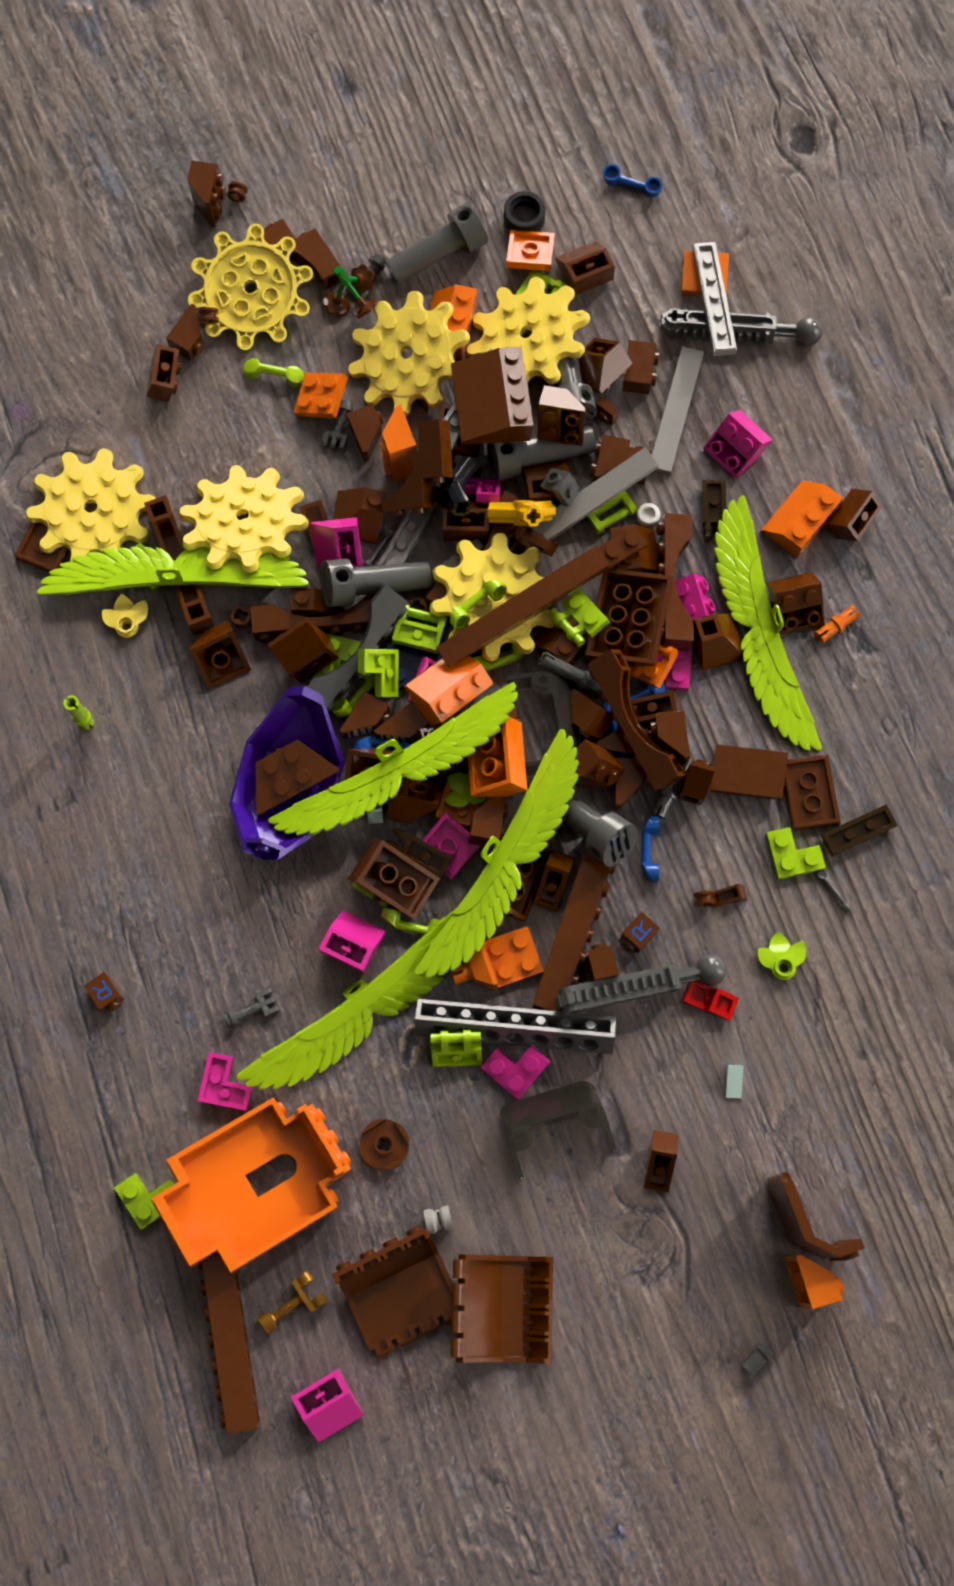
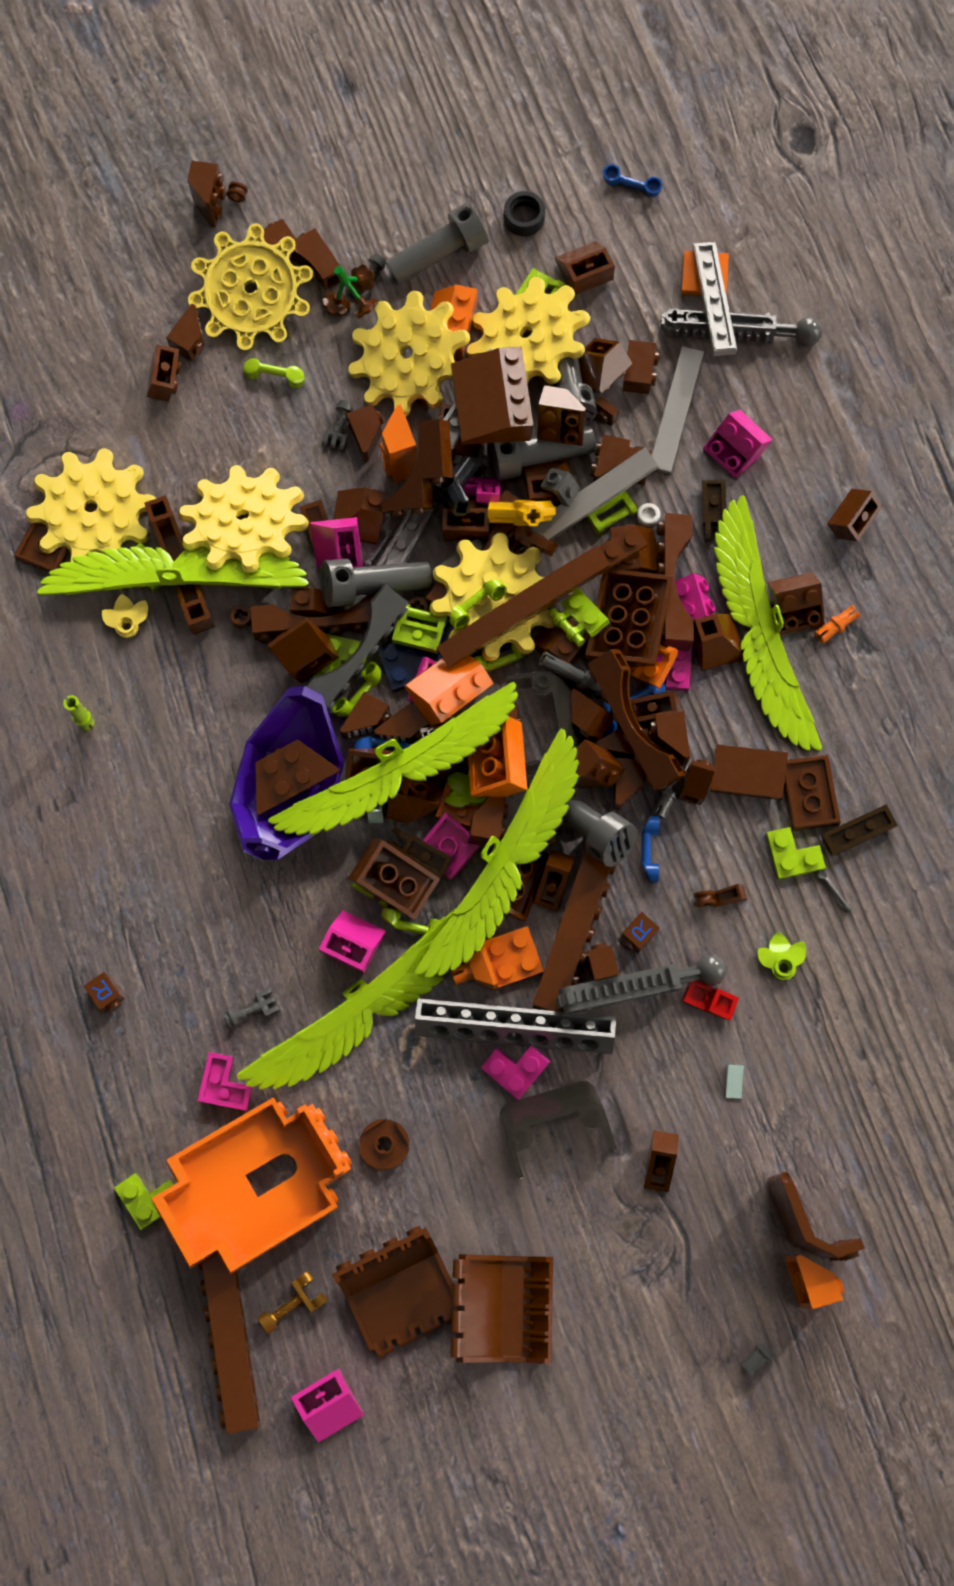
(208, 315): reddish brown bush -> none
(219, 655): reddish brown slope -> none
(320, 395): orange plate -> none
(386, 669): lime plate -> none
(432, 1221): light grey wheel -> none
(457, 1052): lime plate -> none
(530, 250): orange plate -> none
(802, 516): orange slope -> none

